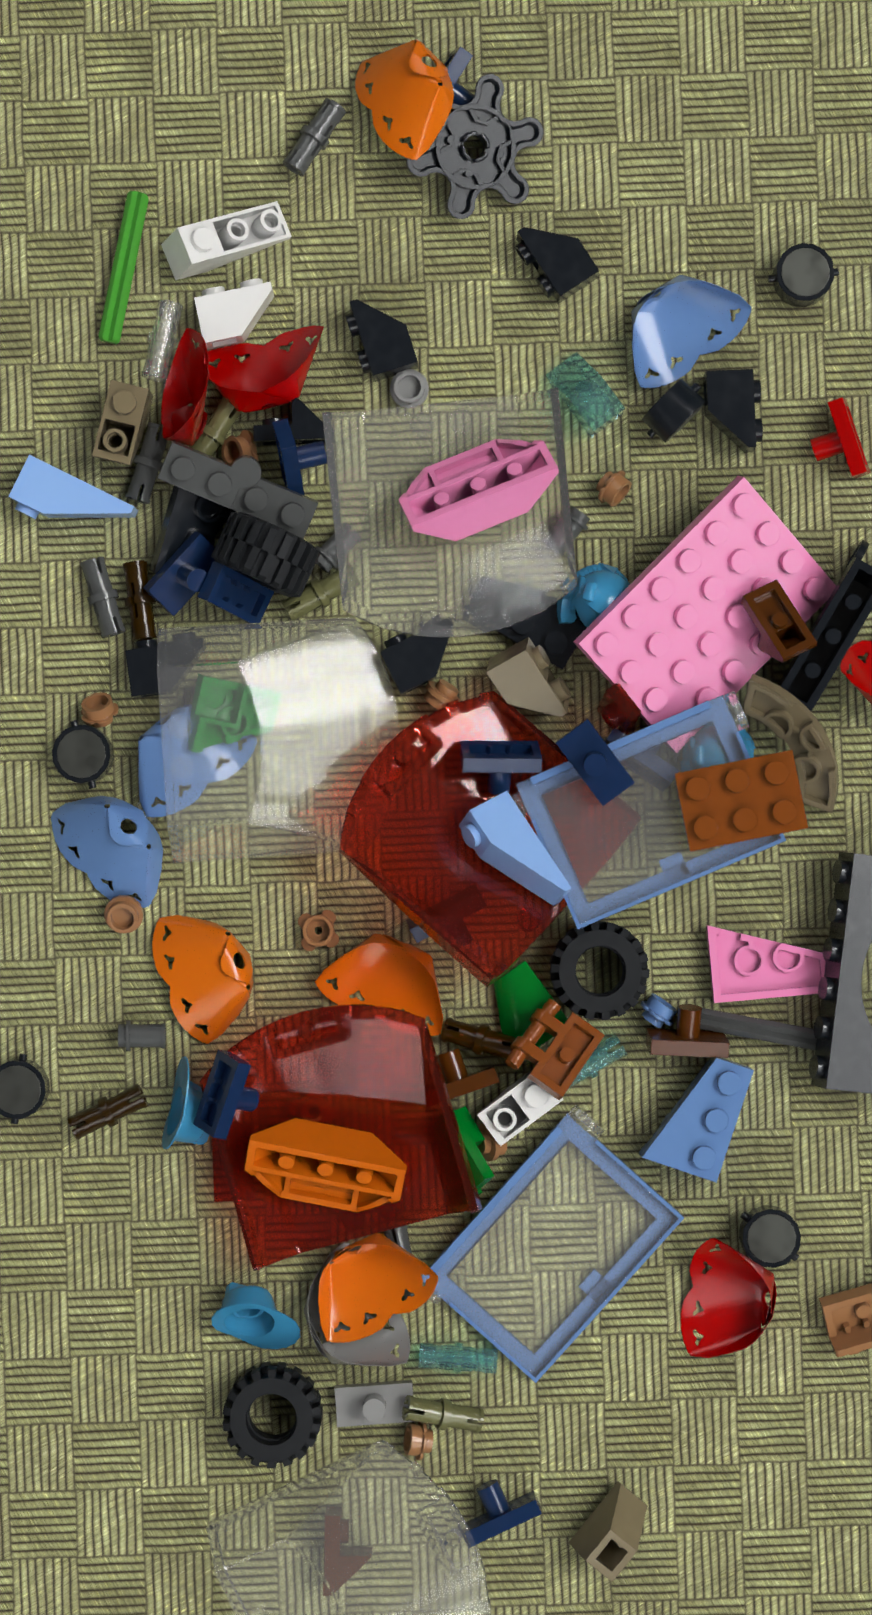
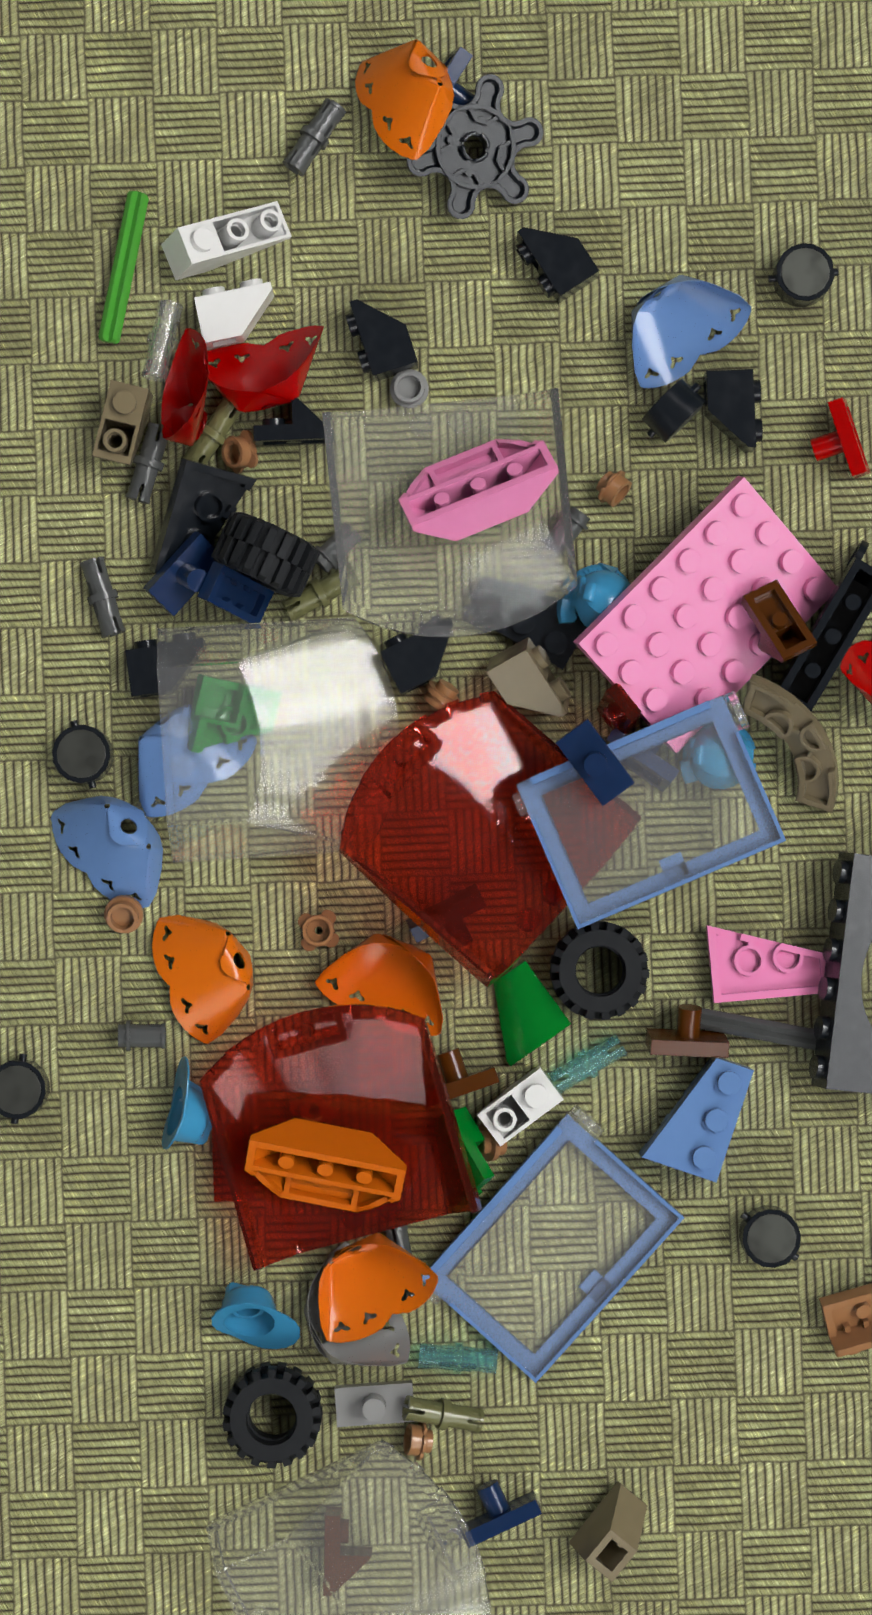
(60, 495): light blue slope -> none
(98, 710): medium nougat plate -> none
(107, 1111): dark brown pin -> none
(139, 601): dark brown pin -> none
(224, 1095): dark blue tile -> none
(238, 487): dark grey hinge -> none
(294, 458): dark blue tile -> none
(479, 1039): dark brown pin -> none
(500, 760): dark blue tile -> none
(510, 845): light blue slope -> none
(564, 1056): dark orange plate -> none
(586, 394): clear light blue slope -> none
(658, 1011): medium blue plate -> none
(731, 1301): red piece -> none
(741, 800): dark orange plate -> none

